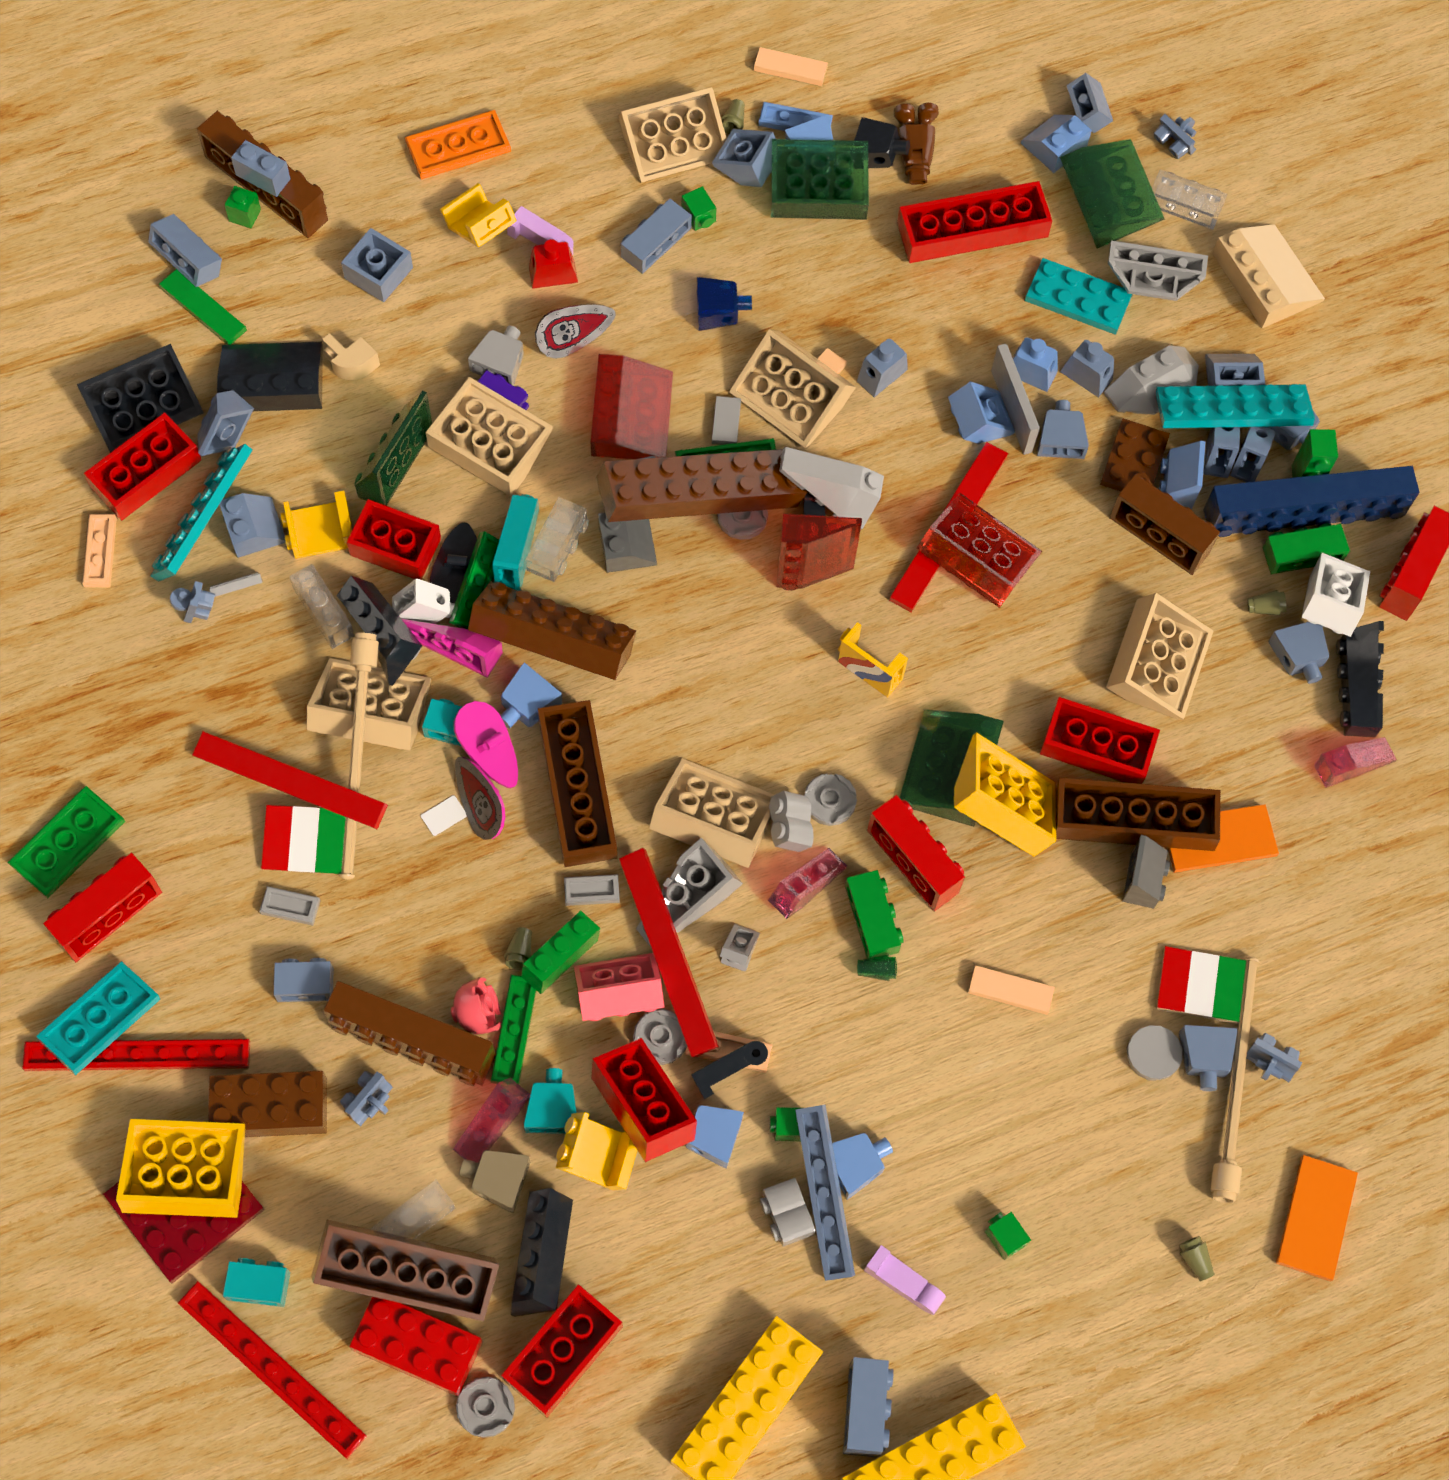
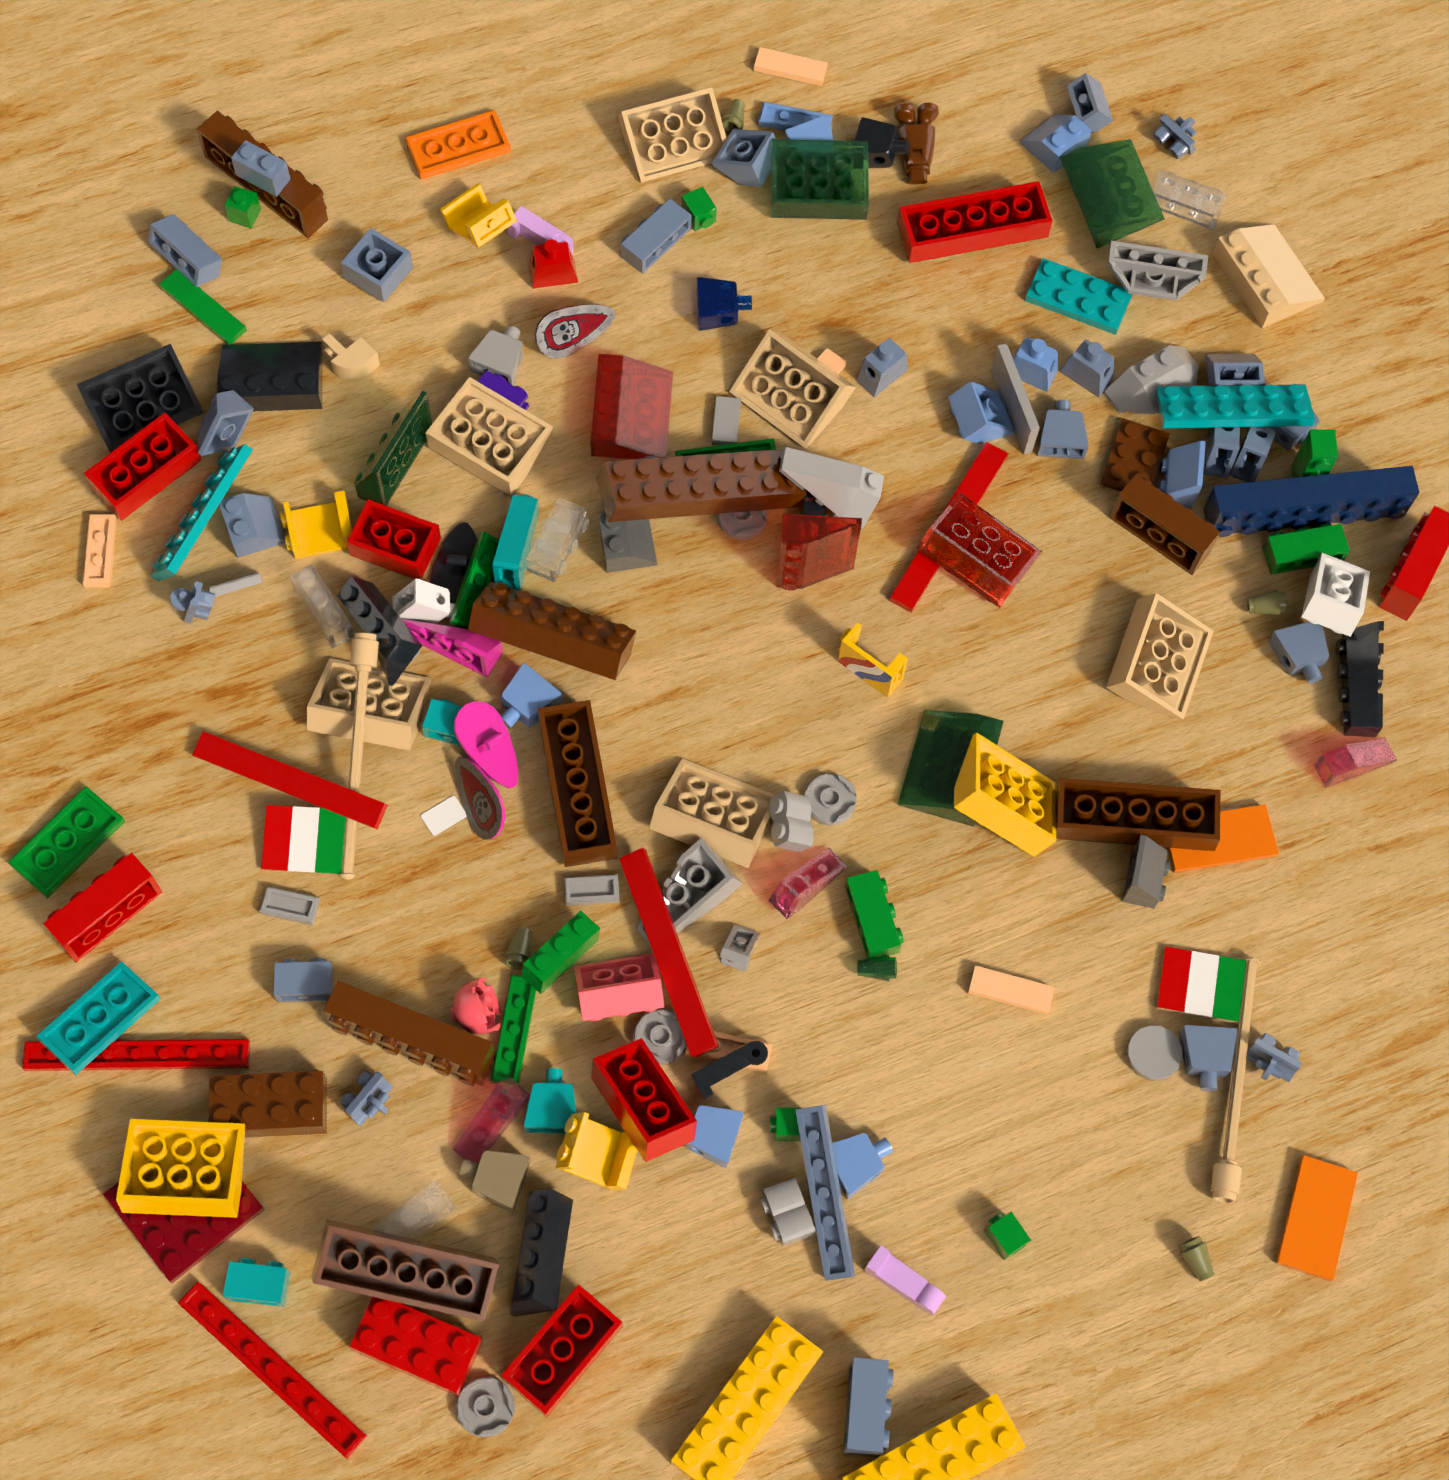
(916, 852): red brick -> none
(1099, 741): red brick -> none

